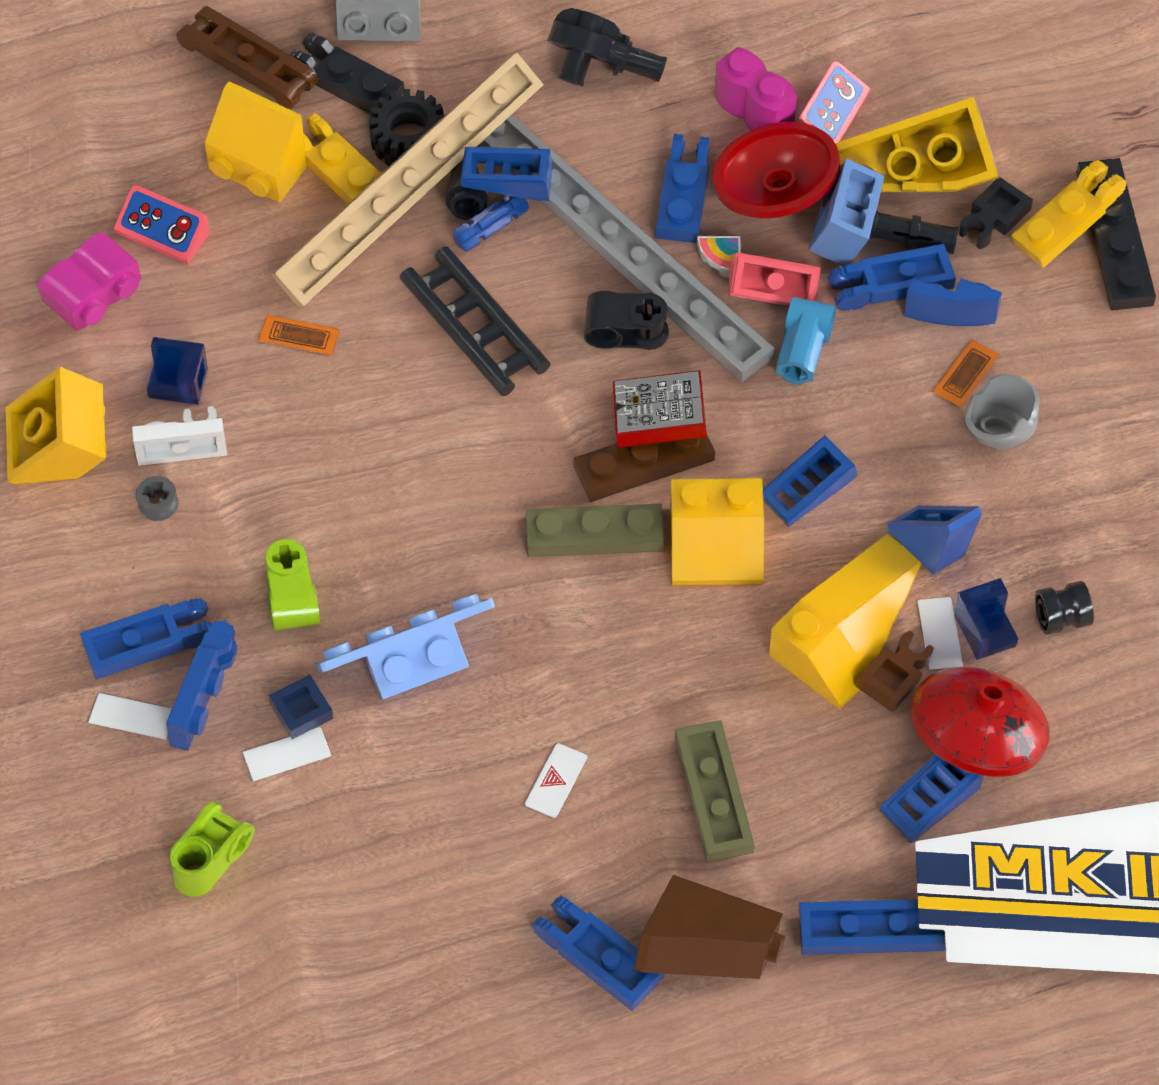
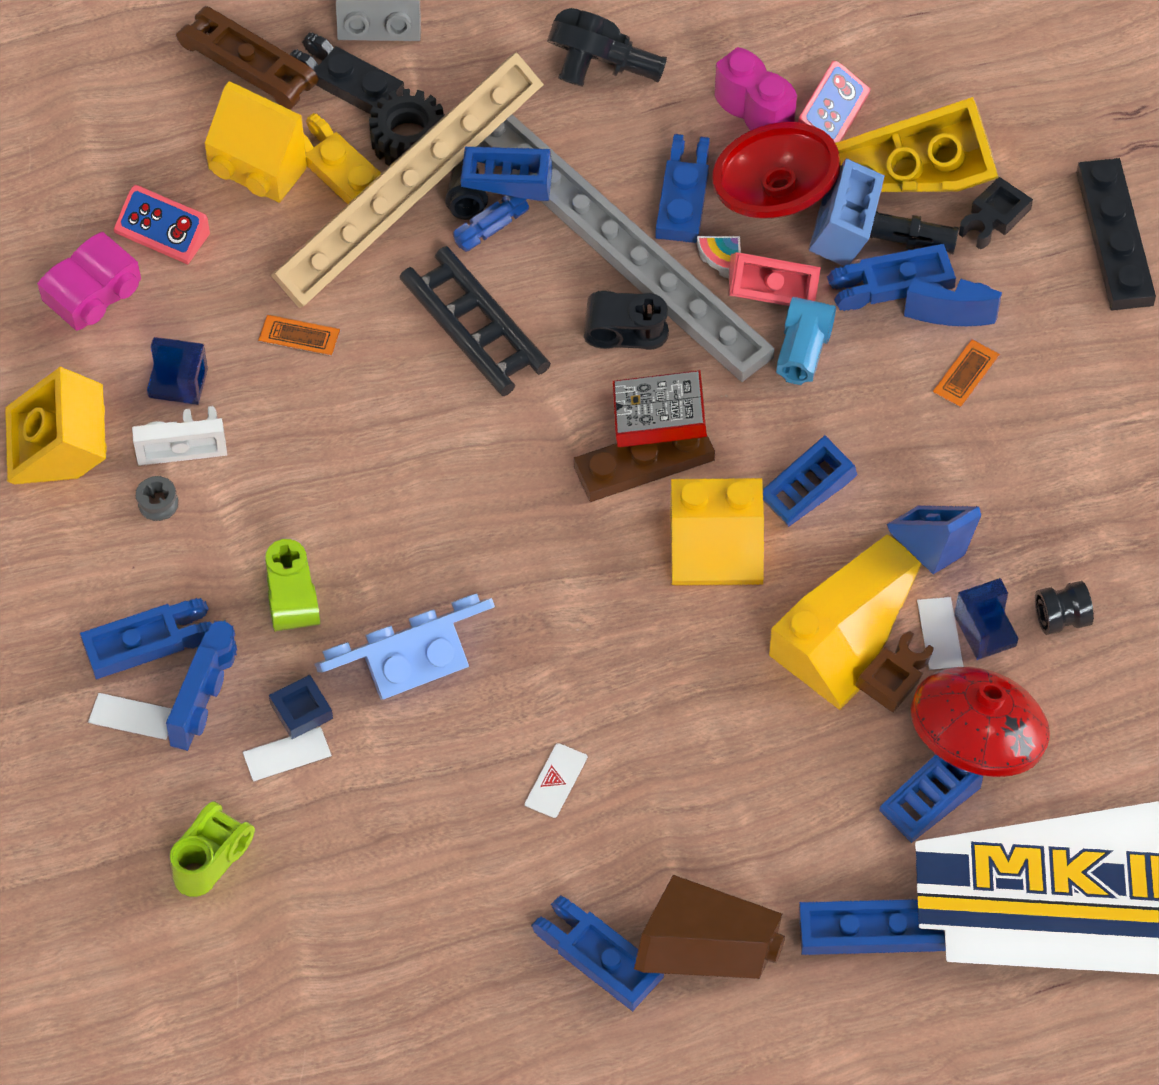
(595, 530): olive plate -> none
(714, 791): olive plate -> none
(1003, 412): light grey hair -> none
(1068, 214): yellow hinge -> none

